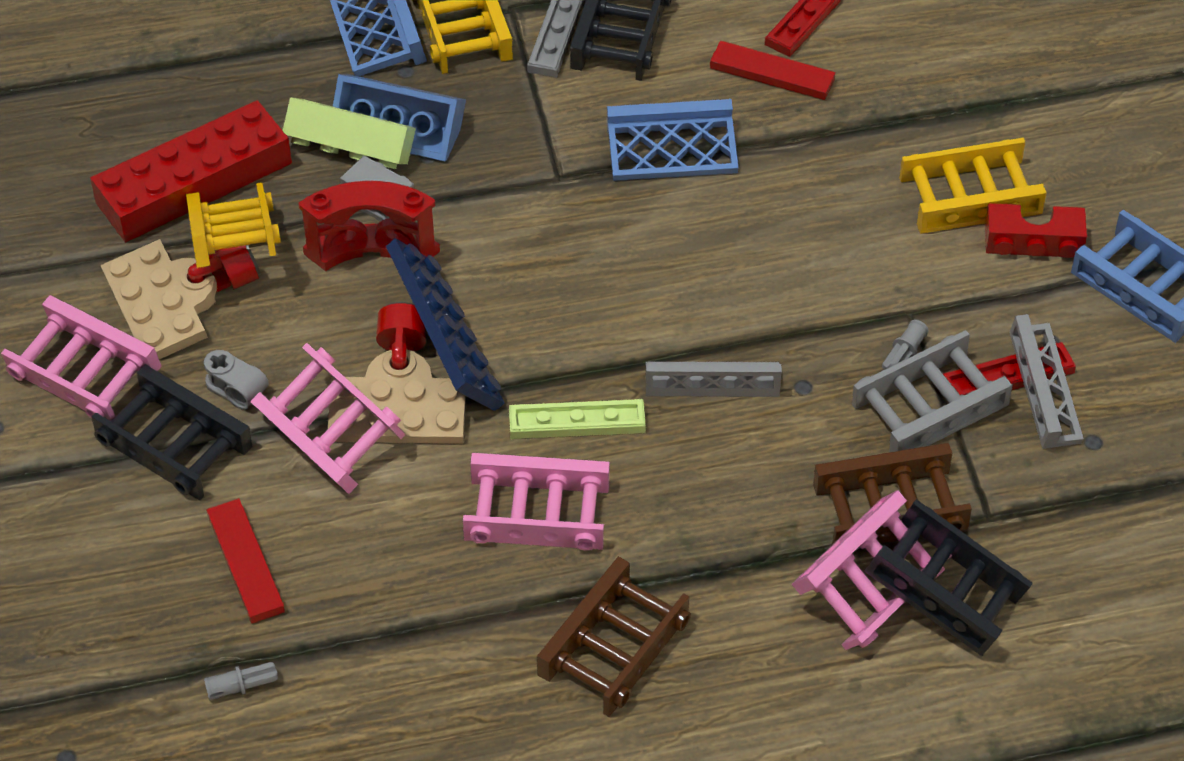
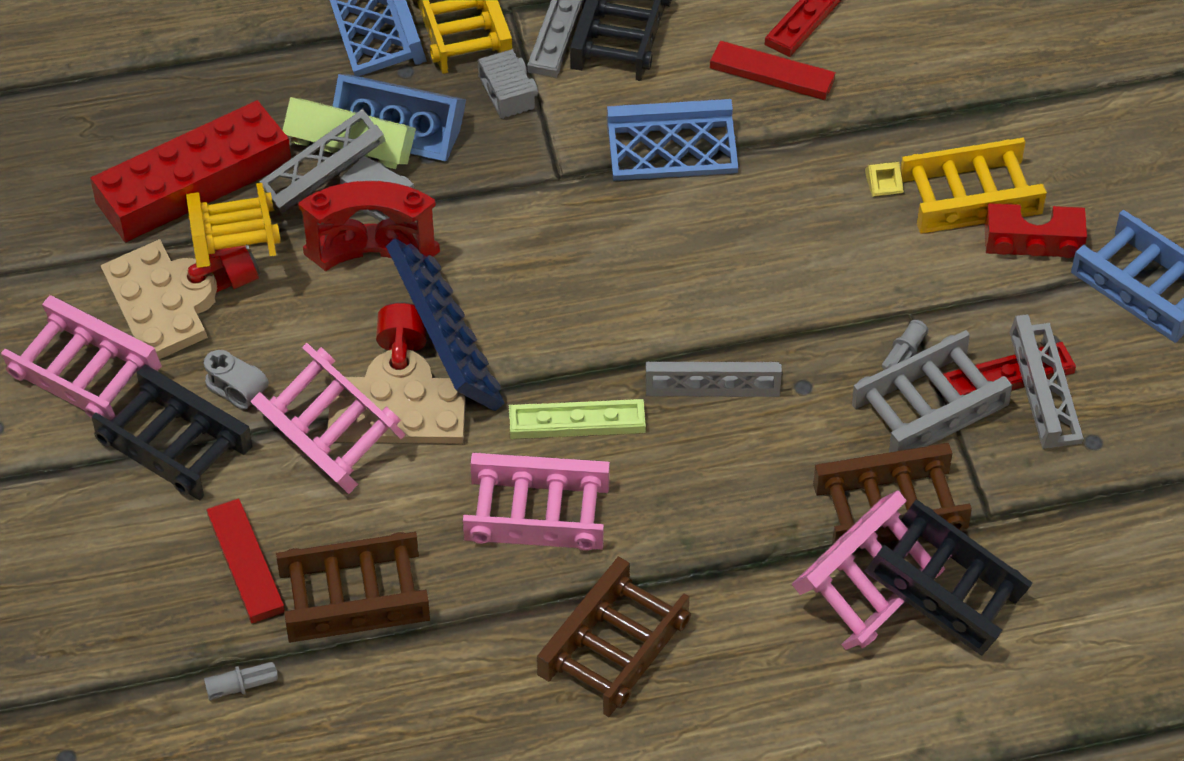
(327, 166): none -> light grey fence
(356, 615): none -> reddish brown fence
(507, 83): none -> light grey brick
(884, 179): none -> light yellow slope

